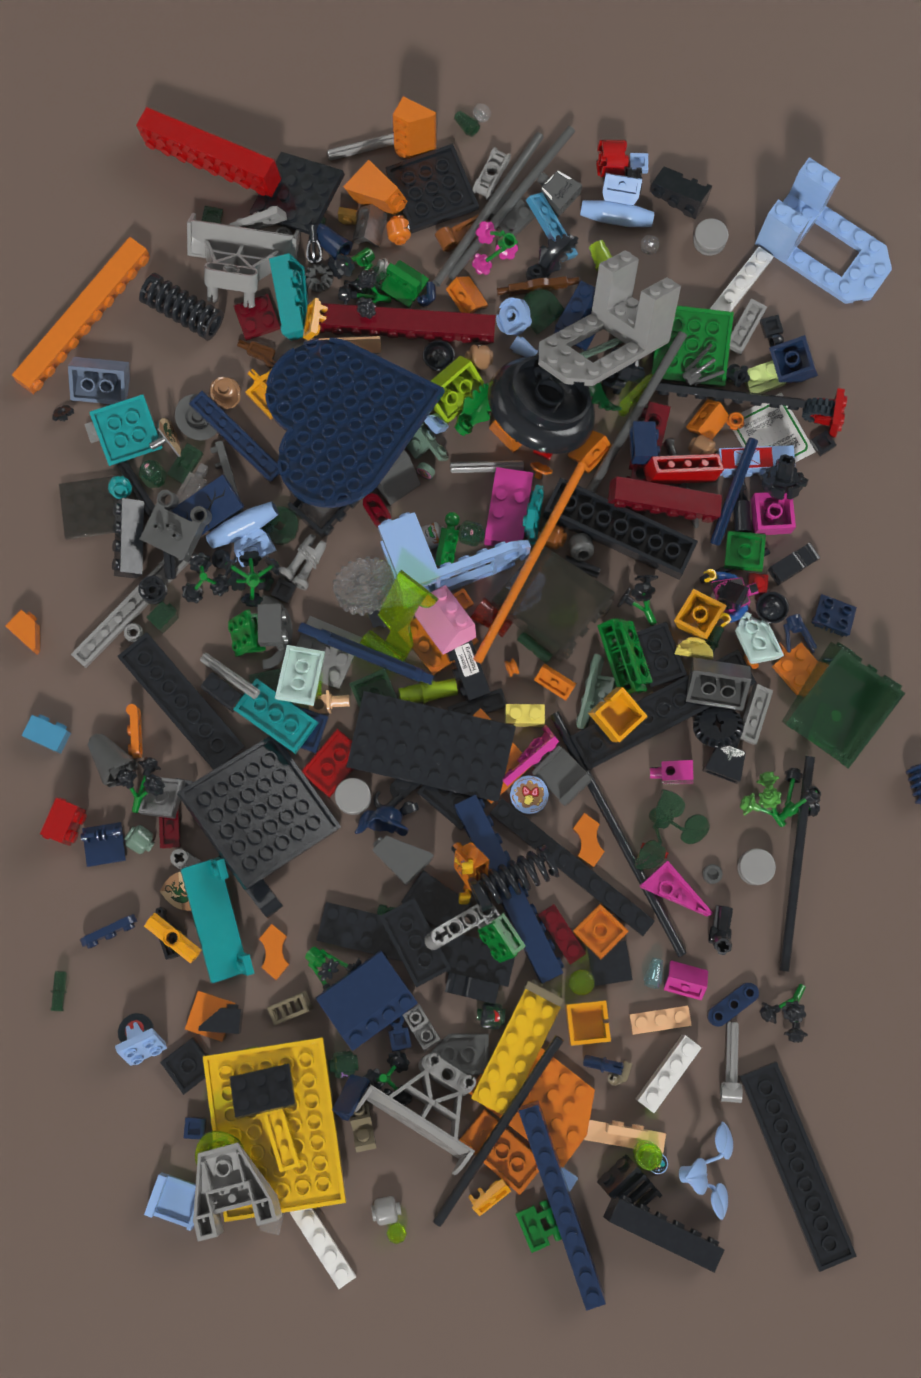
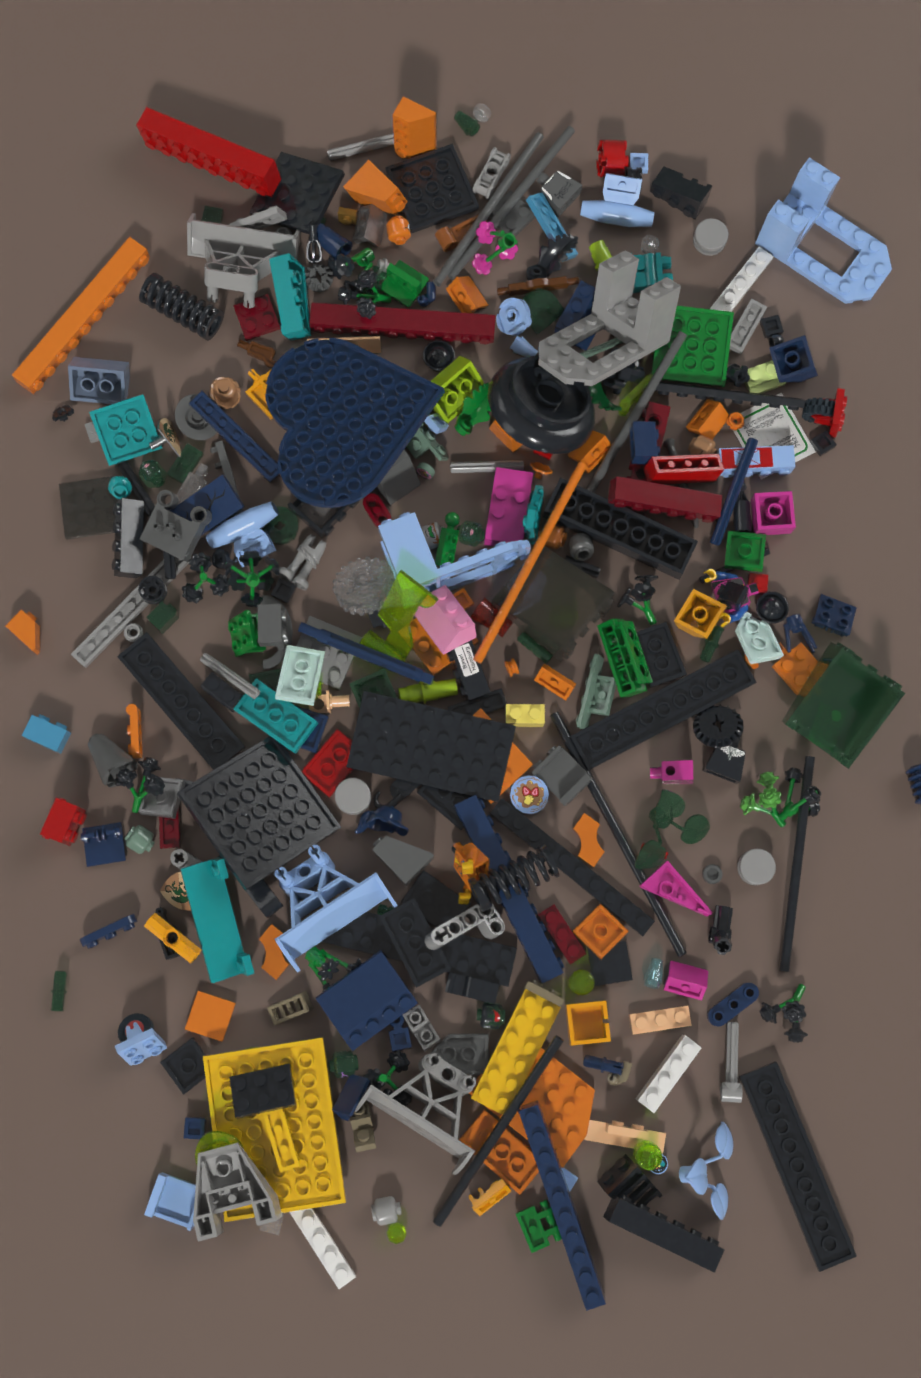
(224, 1020): black slope -> none
(313, 318): light orange plate -> none
(333, 915): none -> light blue piece
(409, 807): black tile -> none
(480, 356): medium nougat head -> none
(501, 938): green bracket -> none
(532, 754): dark pink wing -> none
(617, 714): light orange piece -> none
(651, 270): none -> teal hips
(692, 374): dark grey plant -> none
(695, 648): light yellow plate -> none
(718, 684): dark grey slope -> none
(755, 713): light grey plate -> none
(783, 479): black piece -> none
(793, 564): black piece -> none

